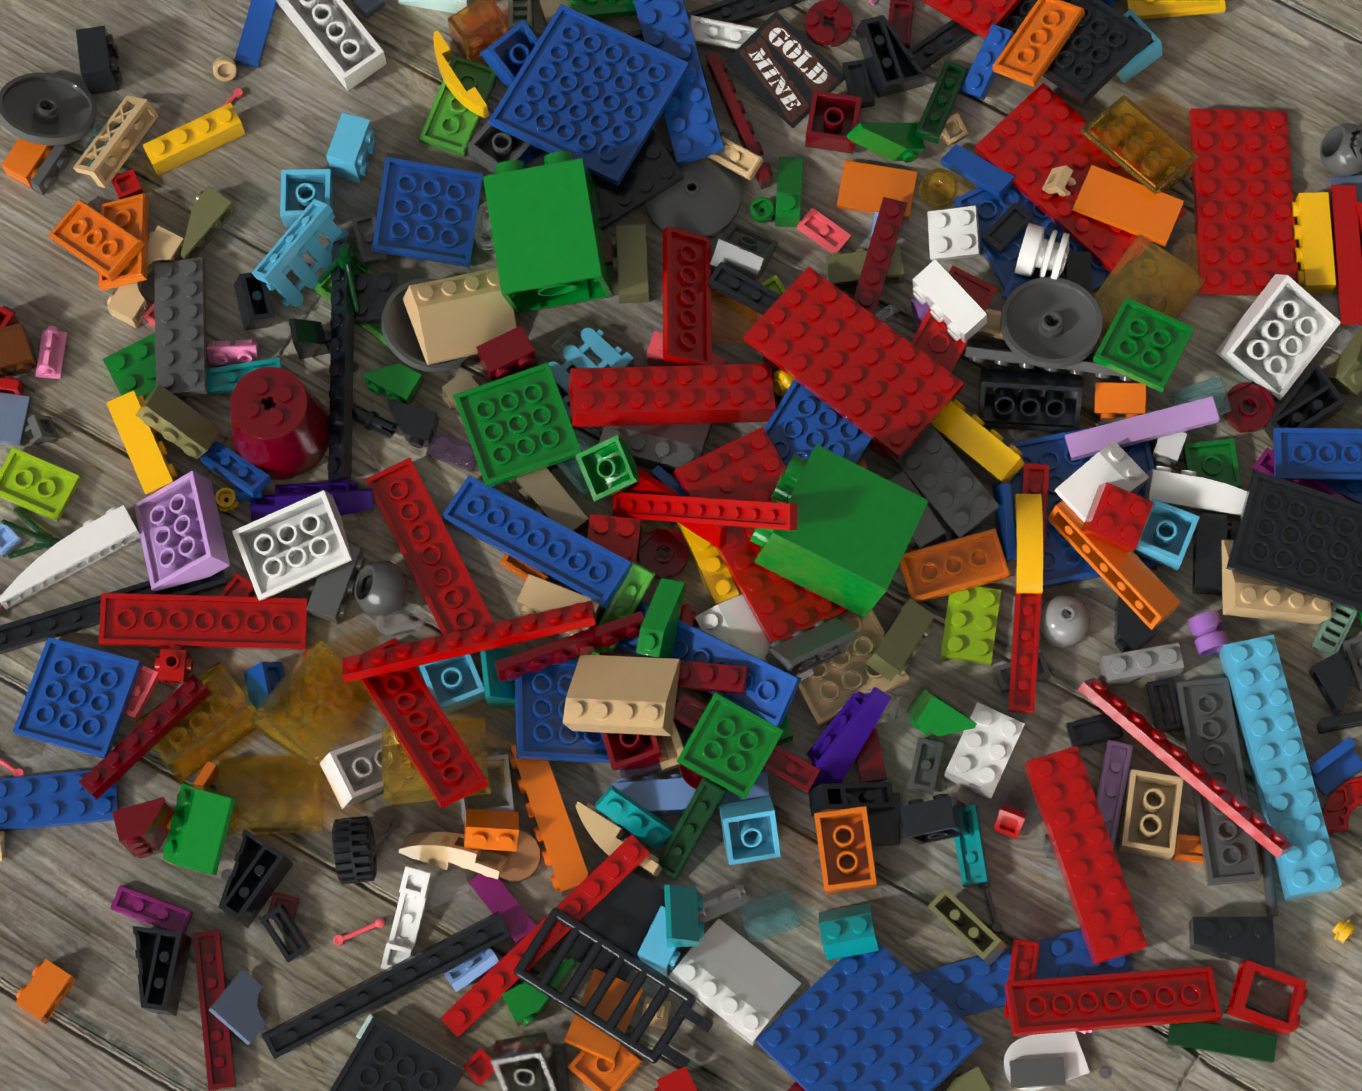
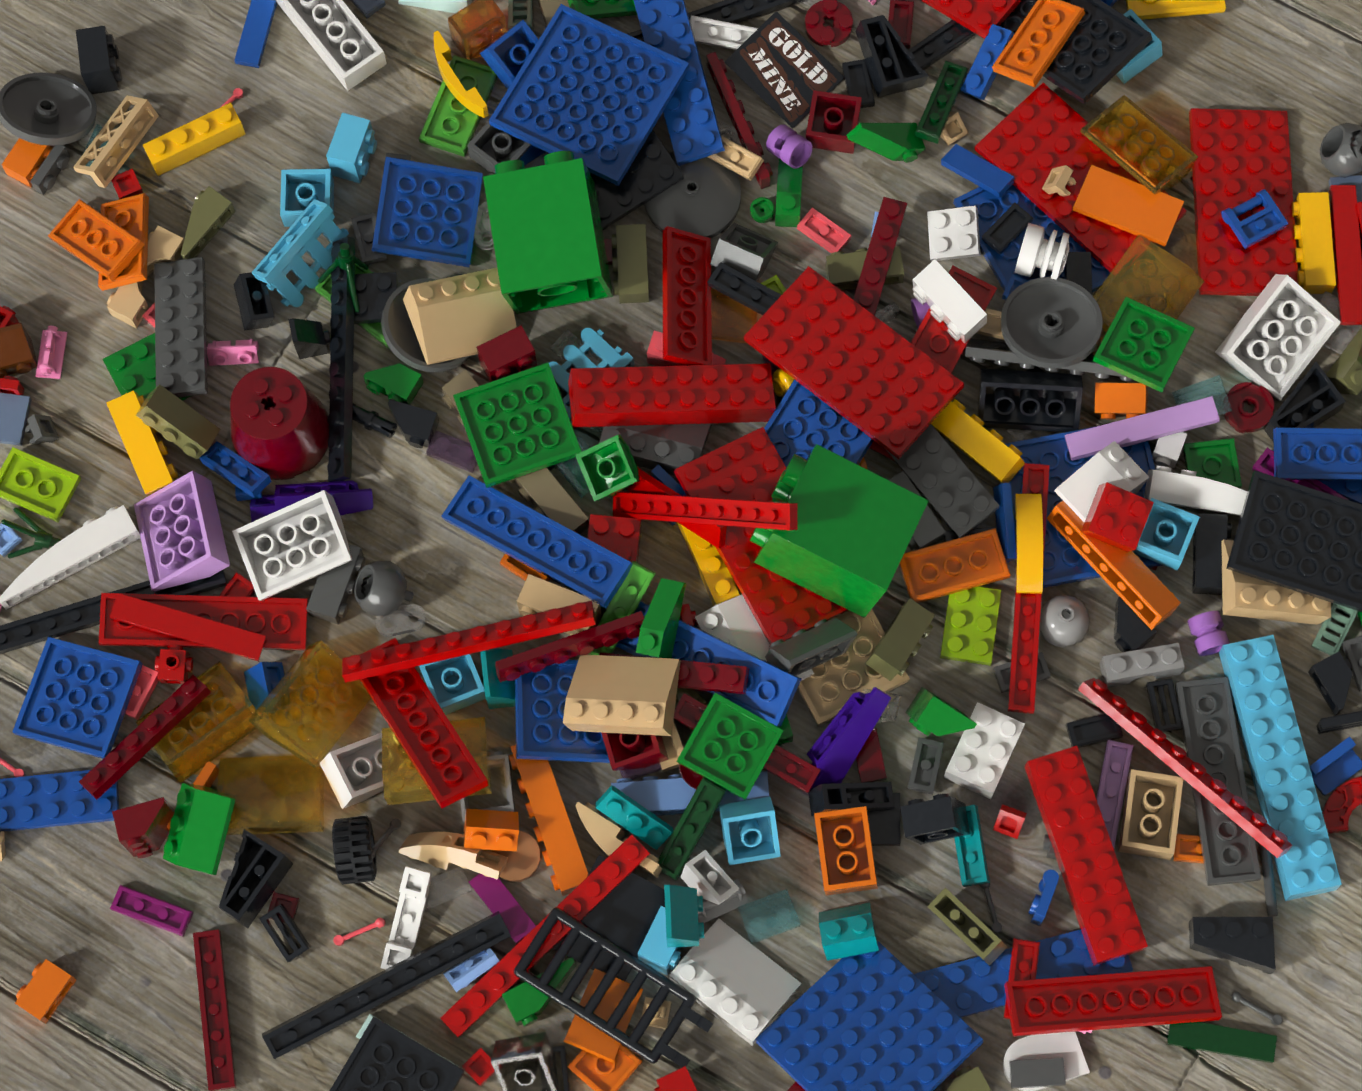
(162, 968): black wedge -> none
(188, 627): none -> red tile
(220, 497): yellow plate -> none
(224, 68): tan tile -> none
(225, 378): teal plate -> none
(239, 1008): sand blue tile -> none
(428, 548): red plate -> none
(664, 540): dark red plate -> none
(708, 878): none -> white slope
(789, 146): none -> medium lavender wheel
(867, 184): orange tile -> none
(938, 188): clear yellow hair -> none
(1041, 902): none -> blue plate
(1241, 990): red window -> none
(1258, 225): none -> blue plate
(1343, 930): yellow plate -> none

